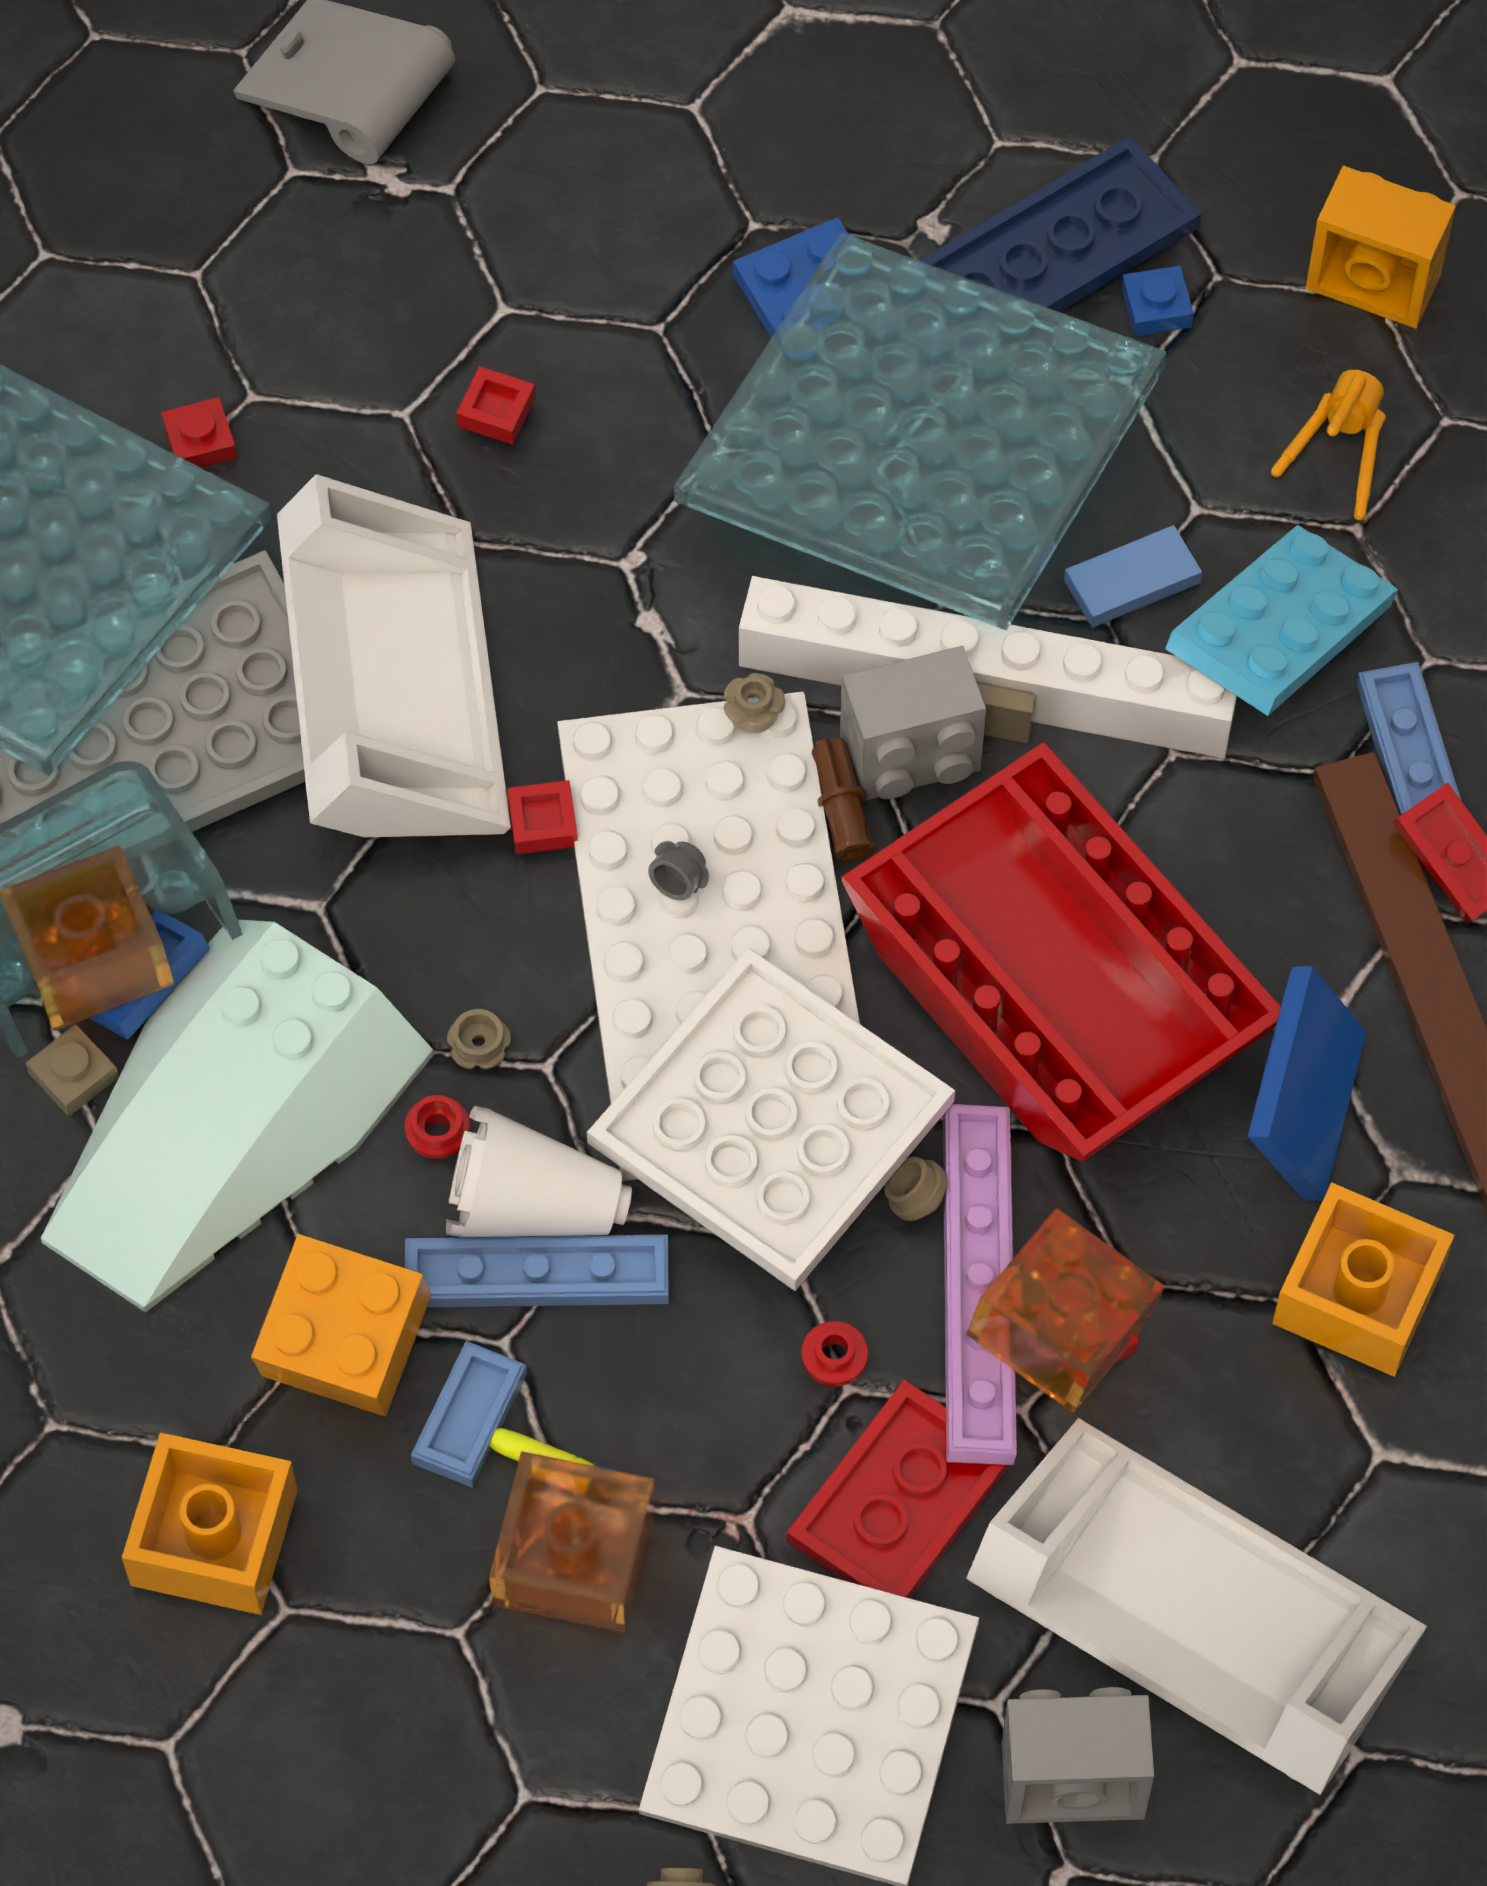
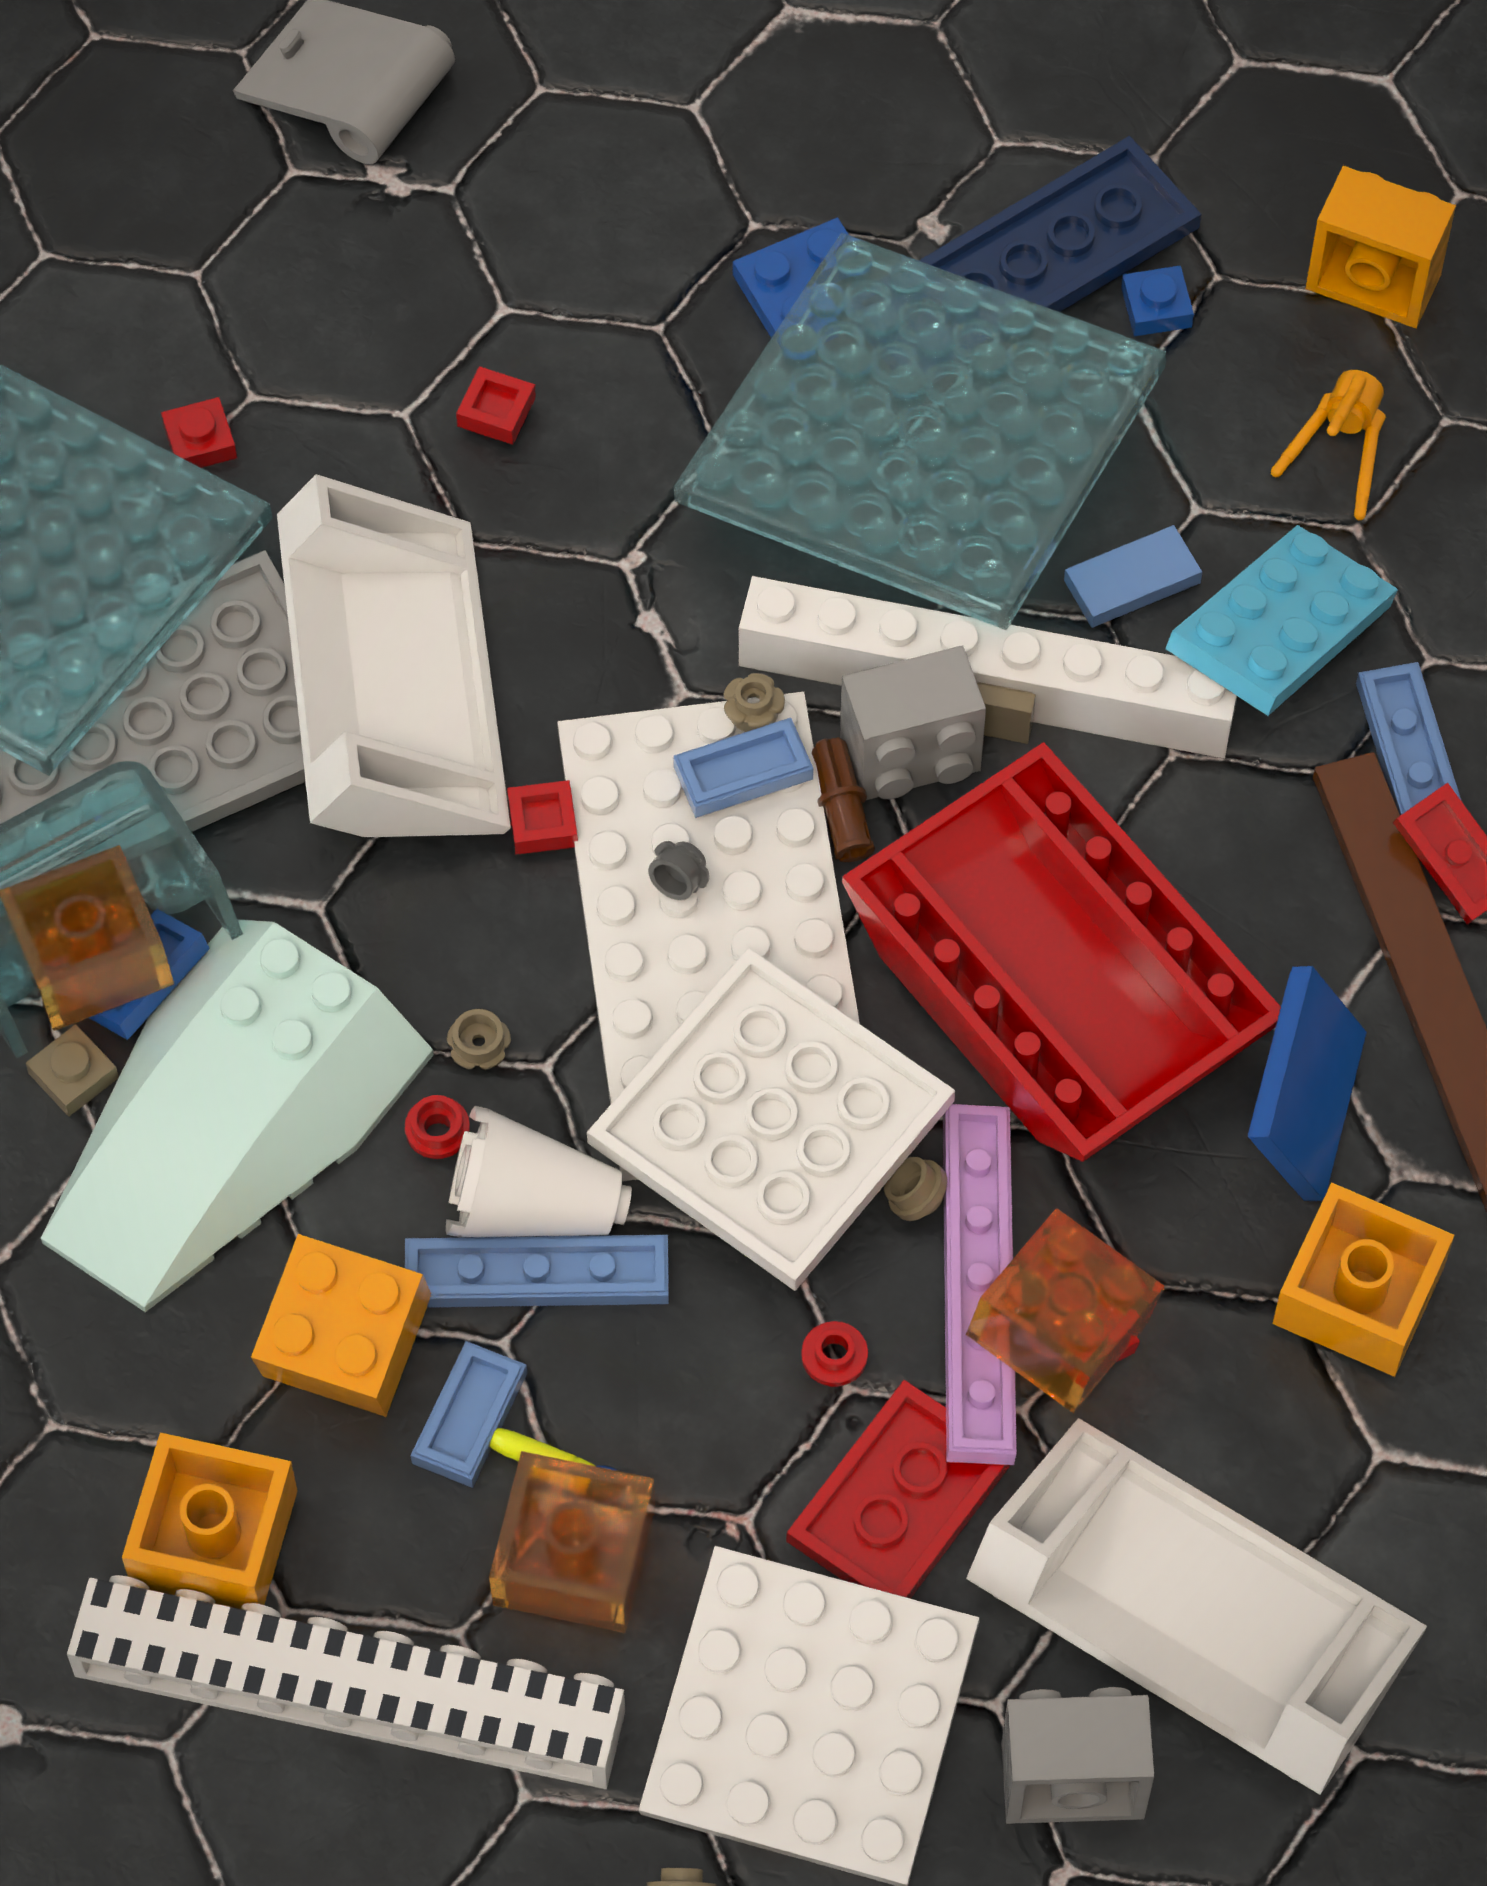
(348, 1680): none -> white brick
(743, 767): none -> medium blue tile

